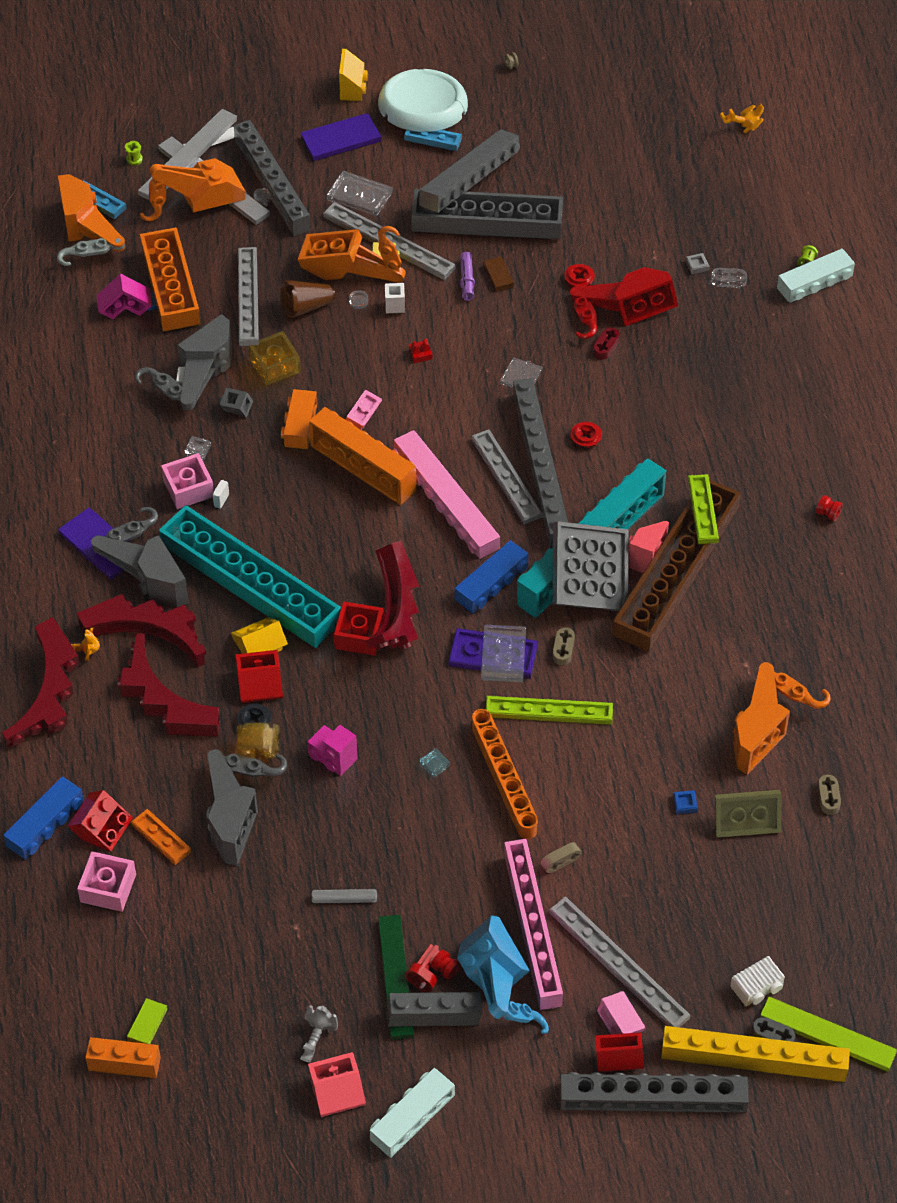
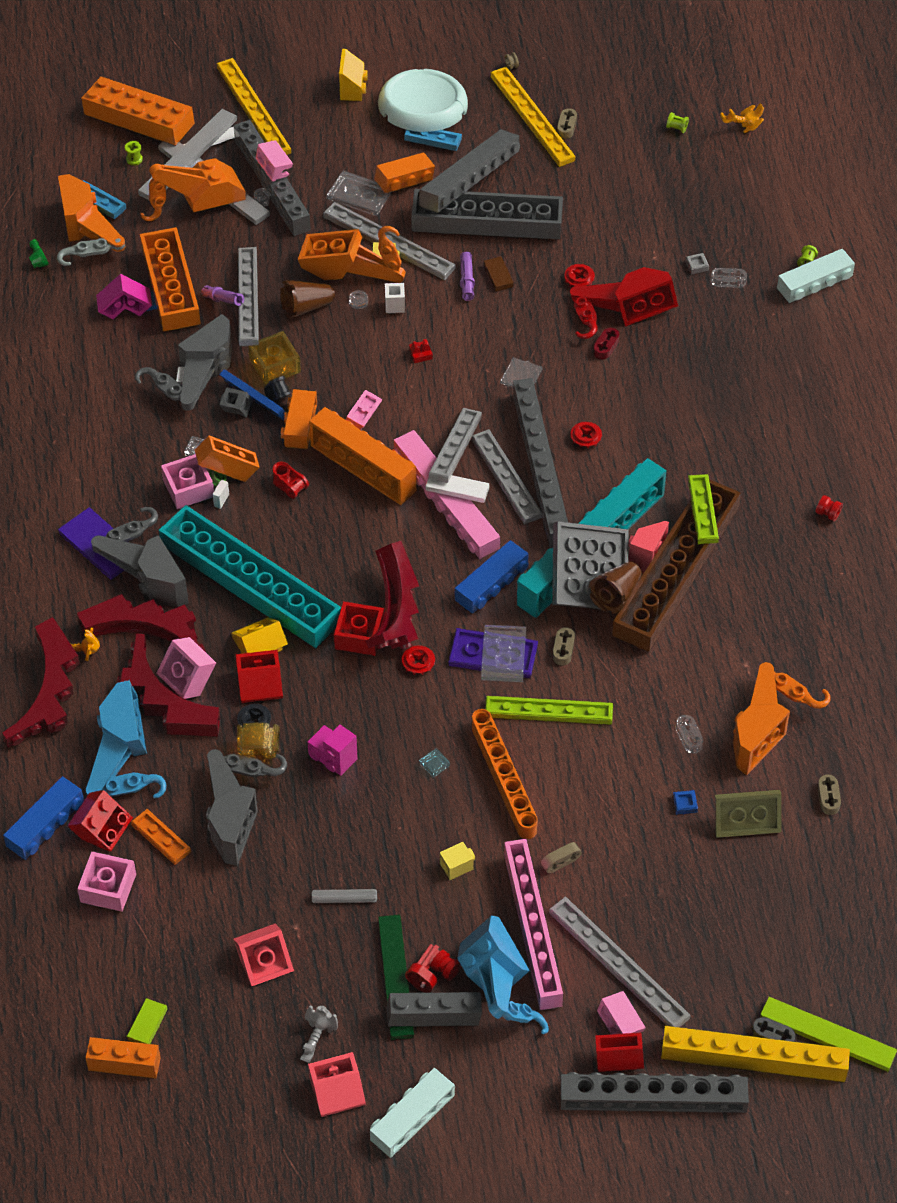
(37, 257): none -> green bar
(121, 738): none -> dark azure slope
(138, 110): none -> orange brick
(186, 668): none -> bright pink brick
(216, 477): none -> bright green plate
(218, 295): none -> medium lavender pin
(227, 458): none -> orange brick
(251, 104): none -> yellow tile
(254, 394): none -> blue tile
(263, 954): none -> coral slope
(273, 160): none -> bright pink hinge
(276, 389): none -> black piece
(288, 479): none -> red piece
(340, 136): dark purple tile -> none
(404, 172): none -> orange brick
(418, 652): none -> red gear
(455, 445): none -> light grey tile
(457, 860): none -> light yellow brick
(460, 488): none -> white tile
(533, 116): none -> yellow tile
(570, 124): none -> dark tan beam
(614, 587): none -> reddish brown cone
(677, 122): none -> lime bush
(685, 735): none -> clear beam
(757, 981): white brick -> none

